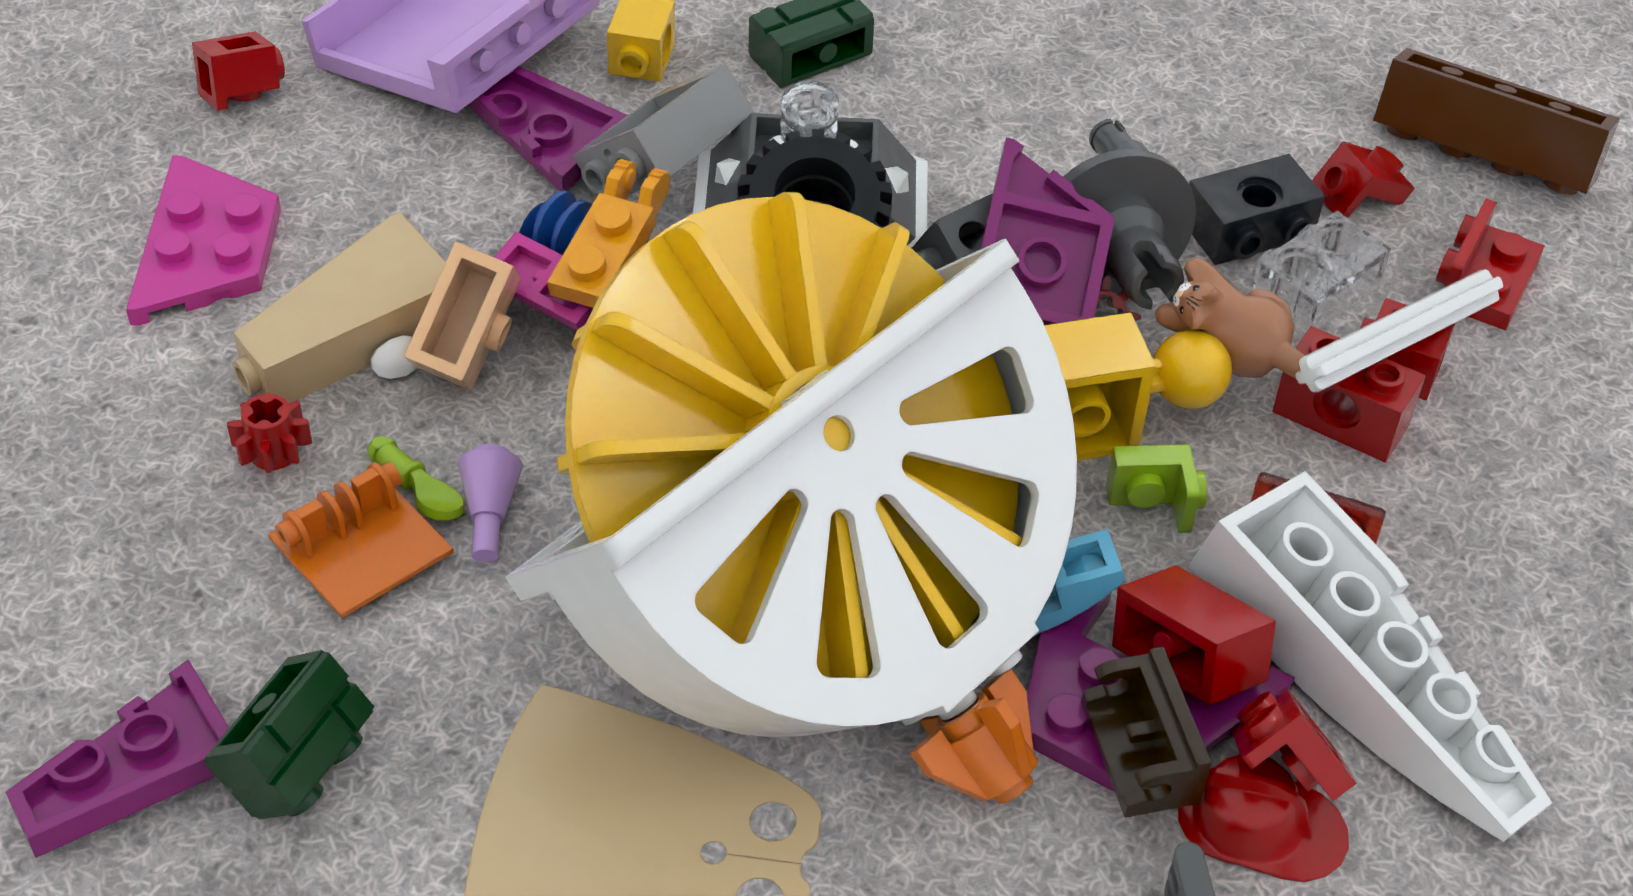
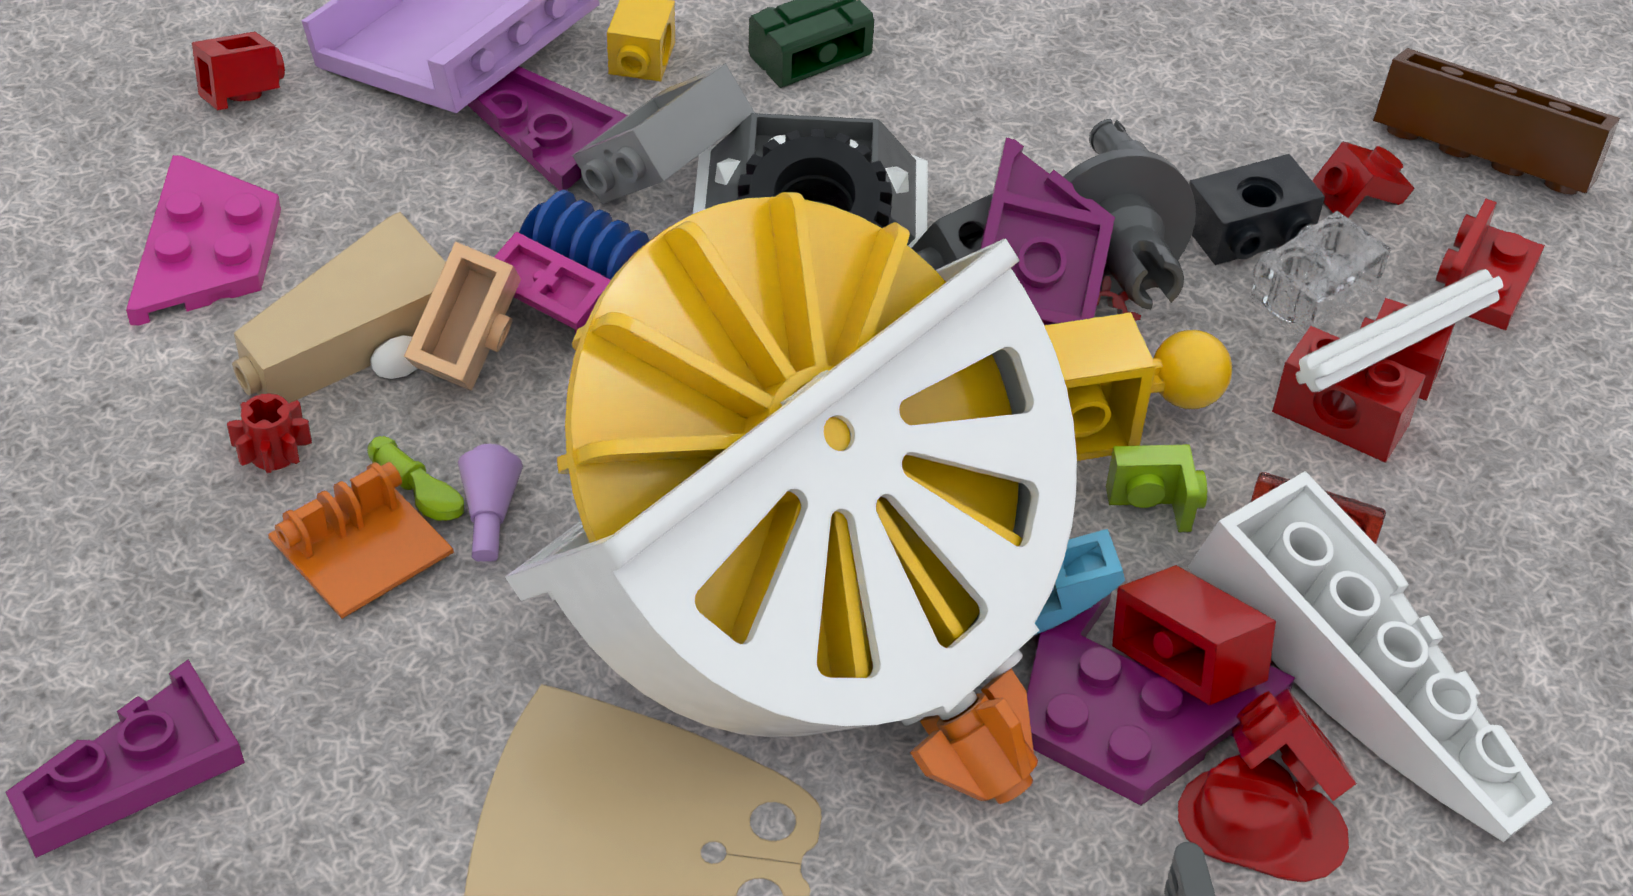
(291, 736): dark green brick -> none
(609, 234): light orange hinge -> none
(811, 98): clear wheel -> none
(1146, 734): dark brown hinge -> none
(1251, 326): nougat animal -> none

